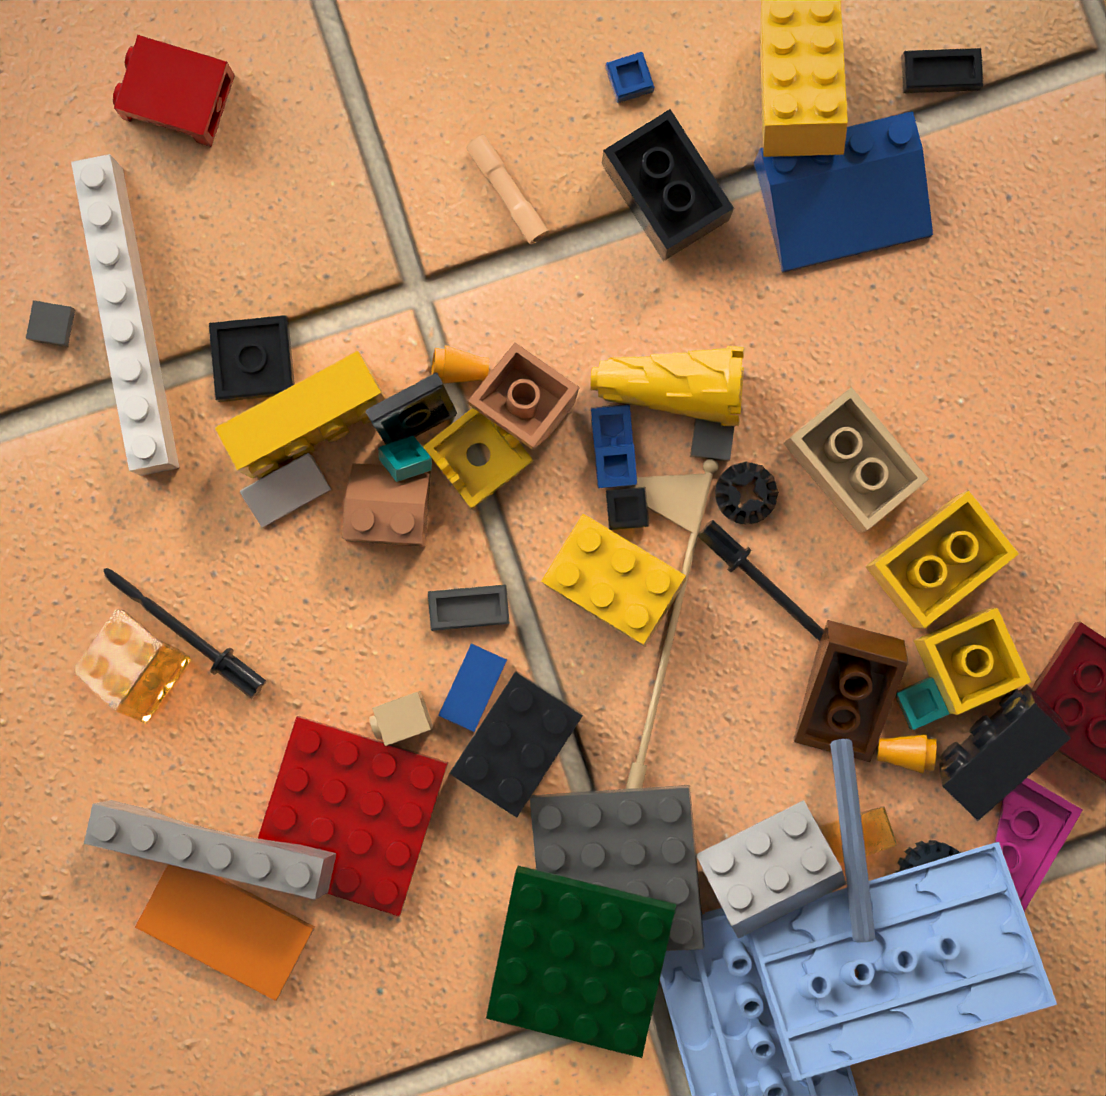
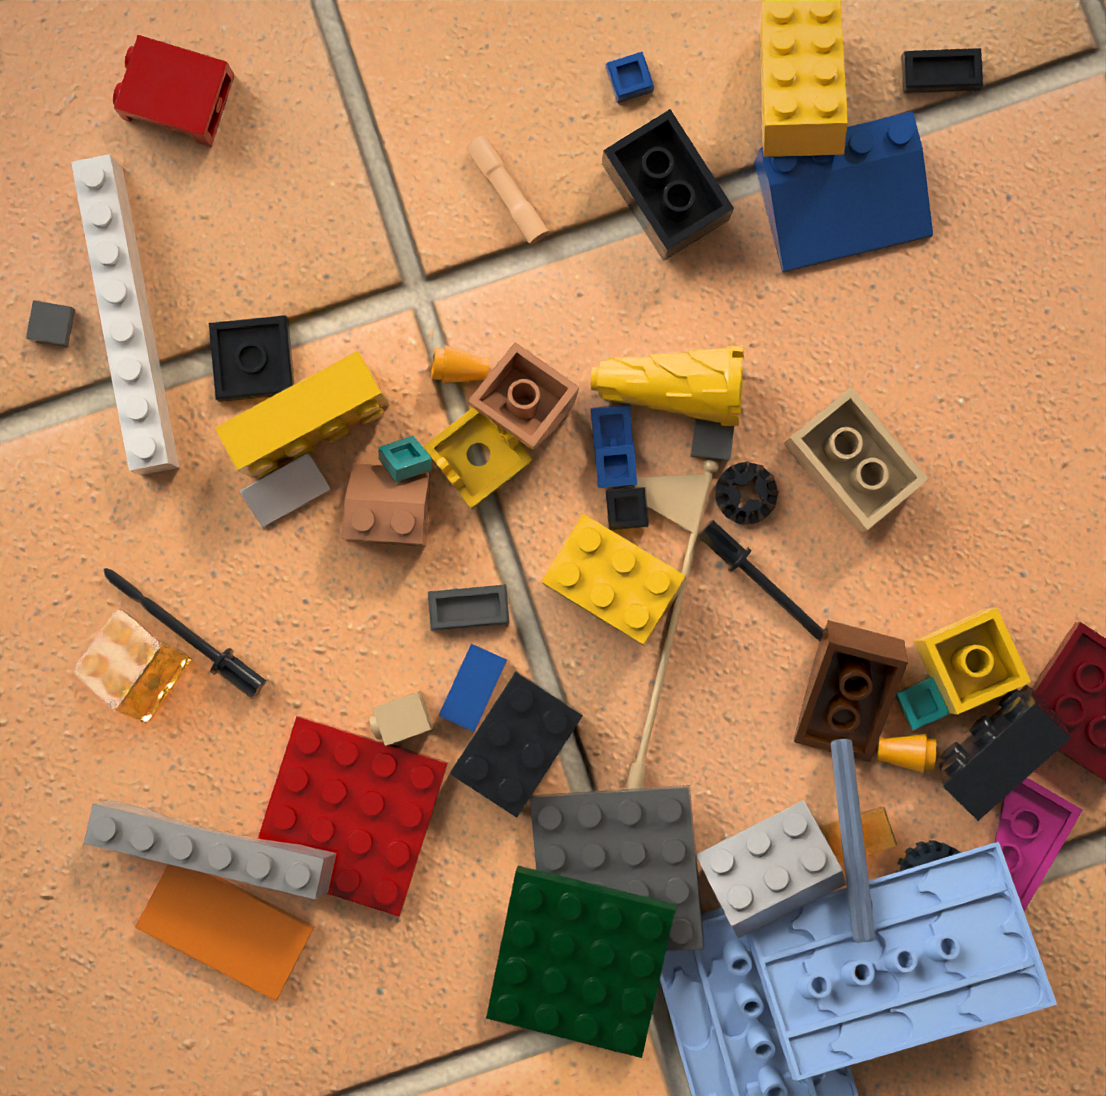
(412, 410): black tile -> none
(942, 560): yellow brick -> none

